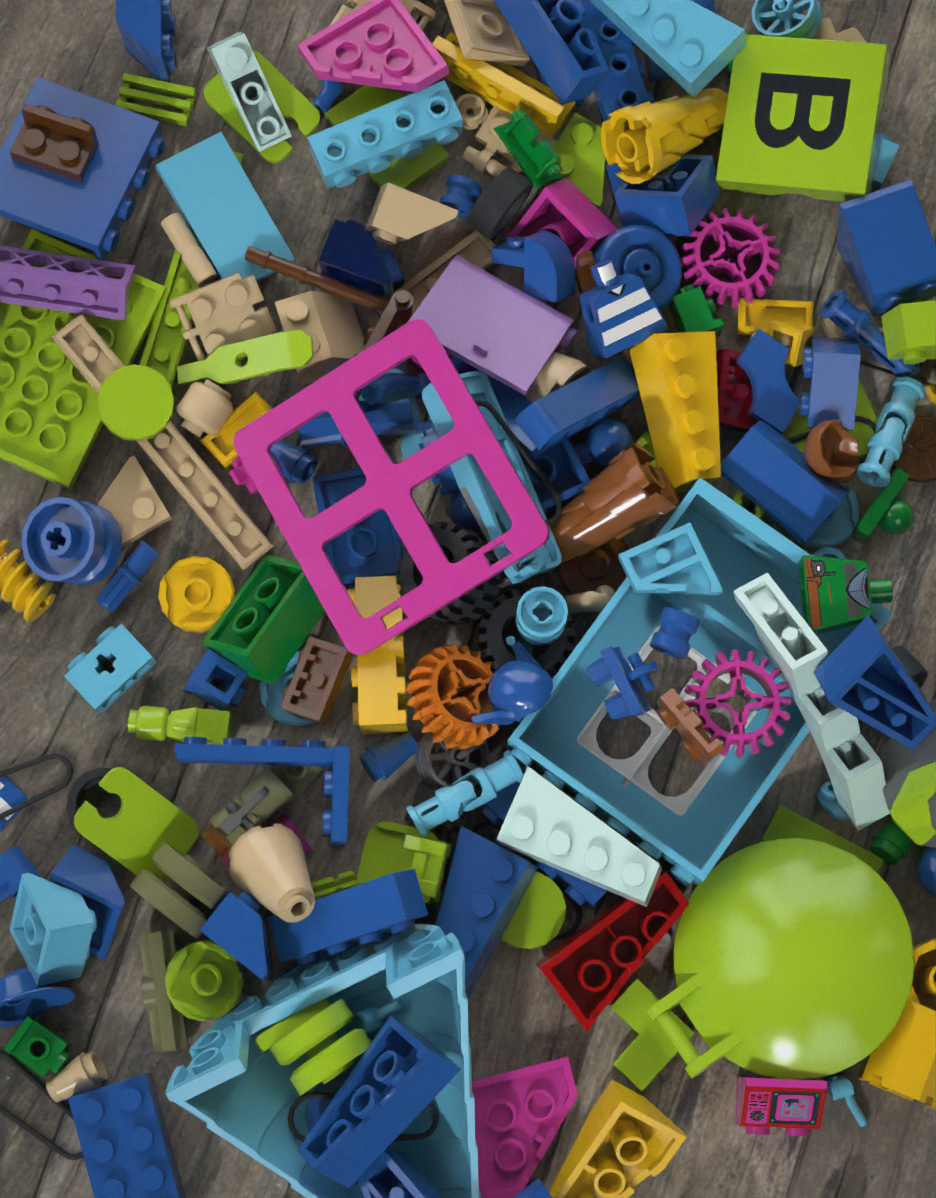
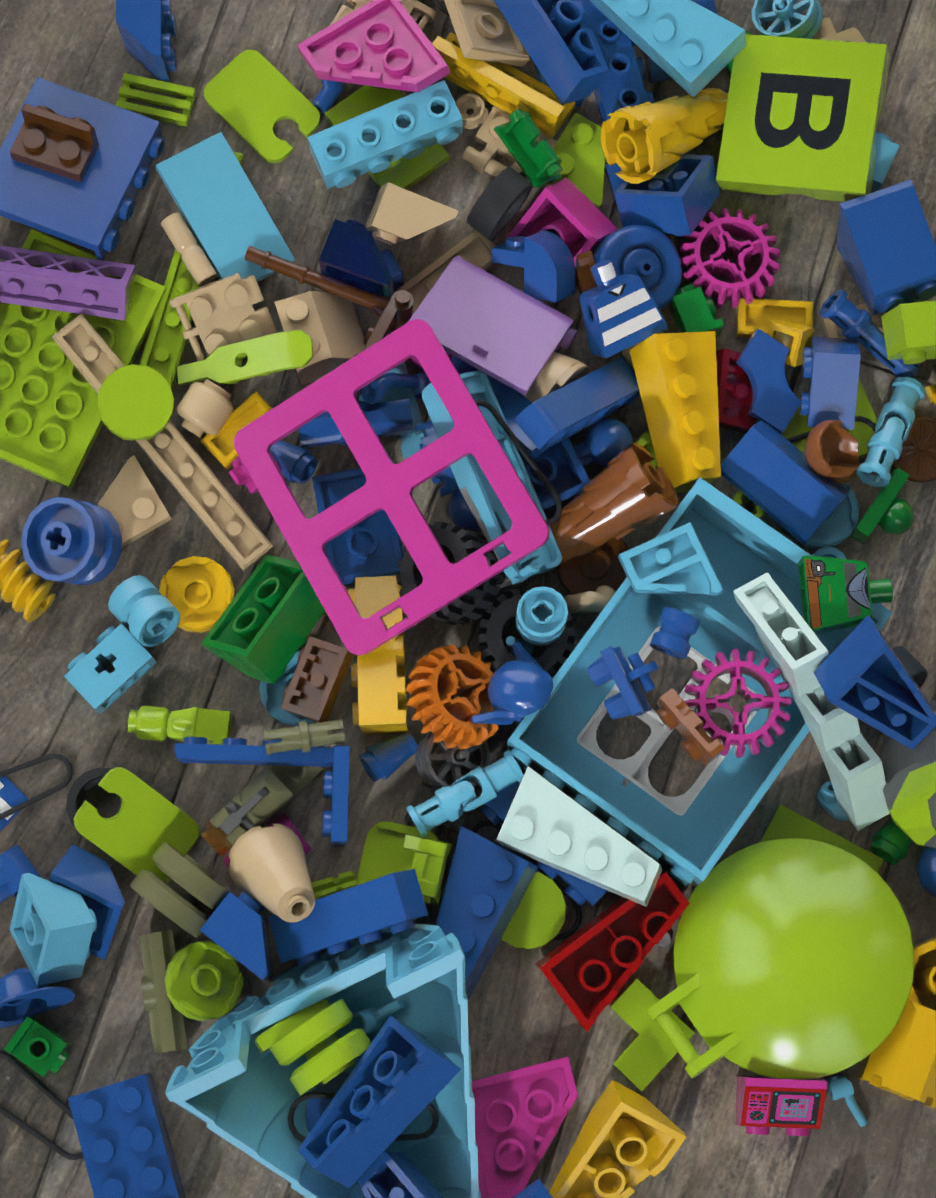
(79, 1076): tan cone -> none
(127, 577): blue axle -> none
(144, 611): none -> medium azure wheel
(217, 670): blue brick -> none
(249, 90): light aqua slope -> none
(304, 736): none -> olive pin
(461, 194): blue wheel -> none

